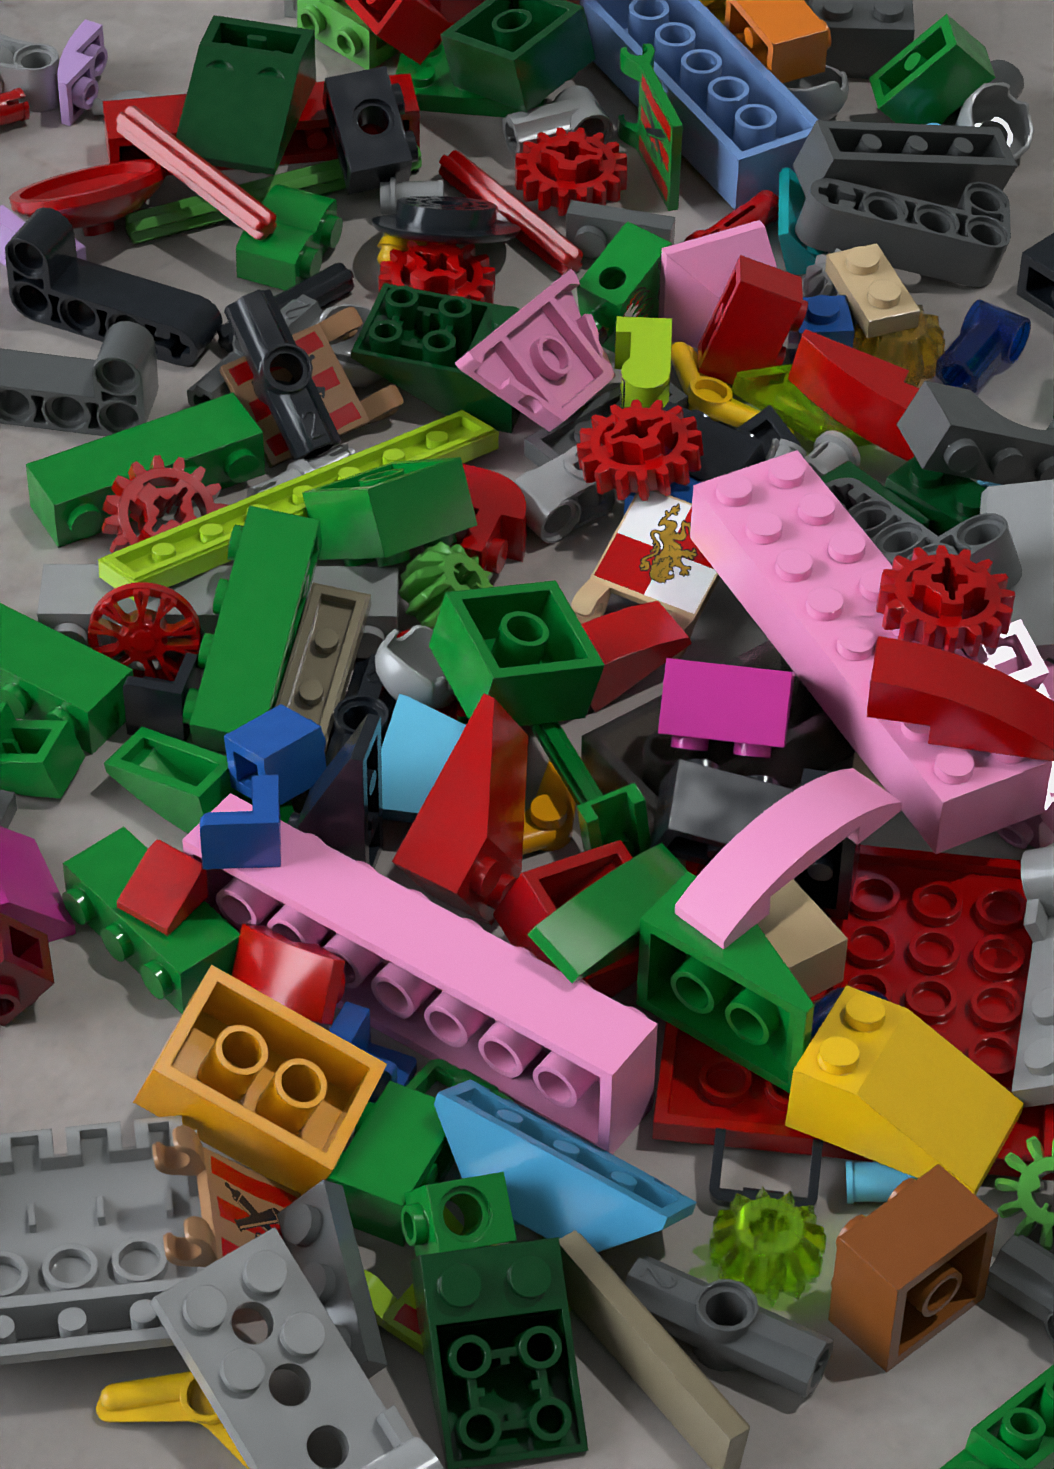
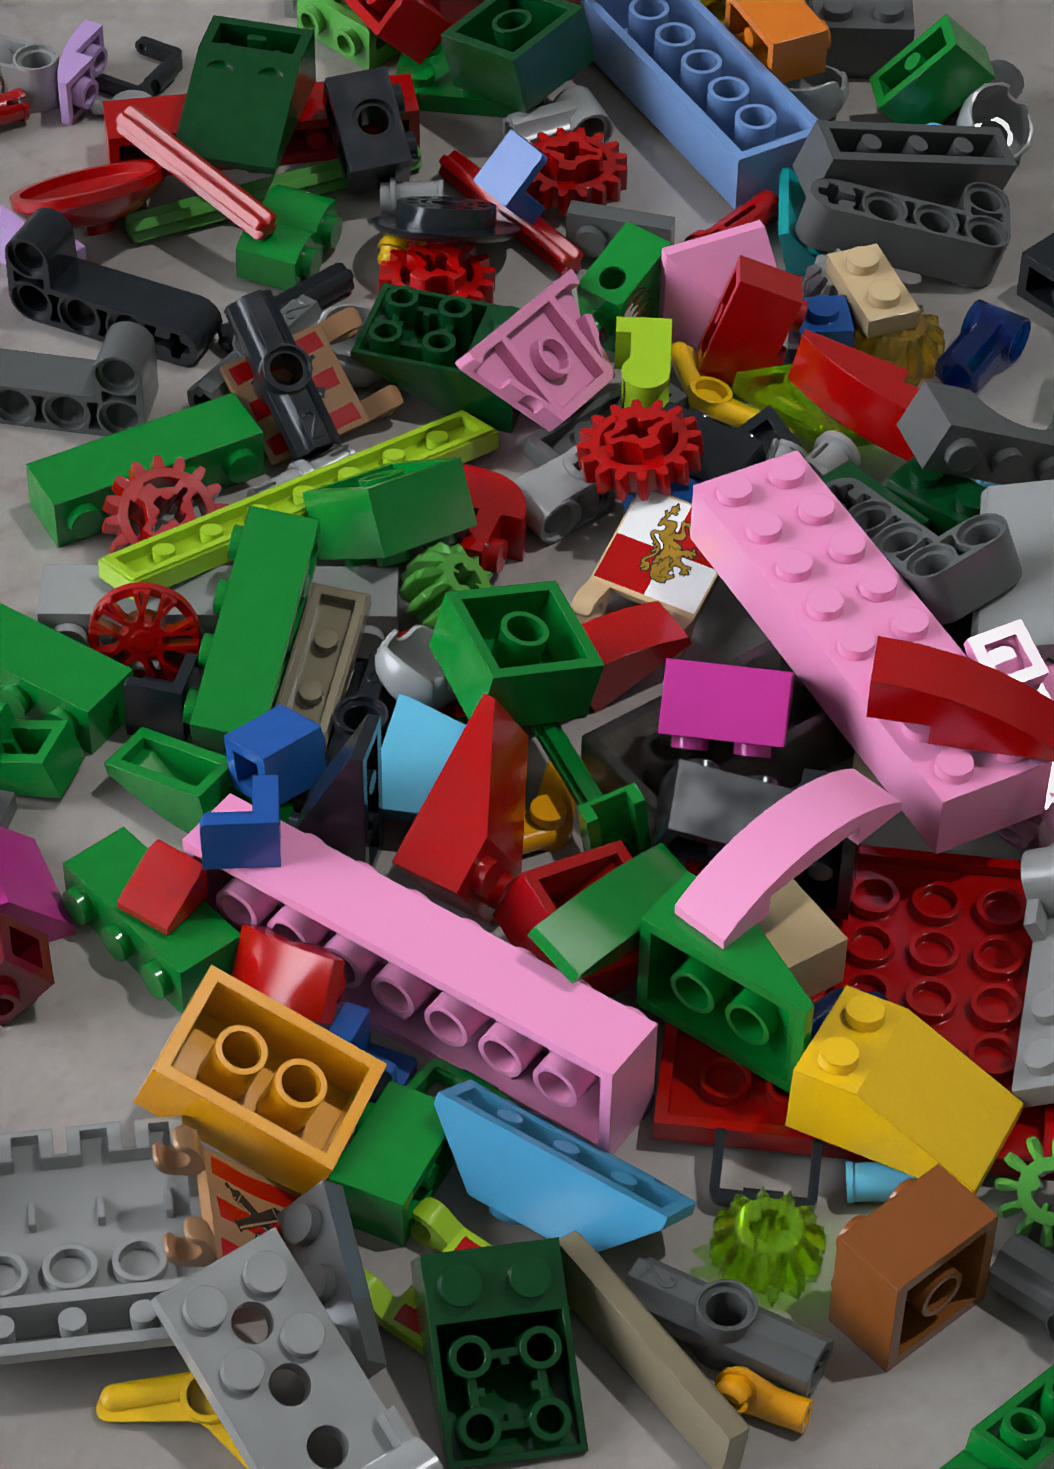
(158, 79): none -> black piece
(483, 1205): green brick -> none
(511, 172): none -> panel
(658, 127): green flag -> none
(763, 1400): none -> light orange arm
(945, 601): red gear -> none

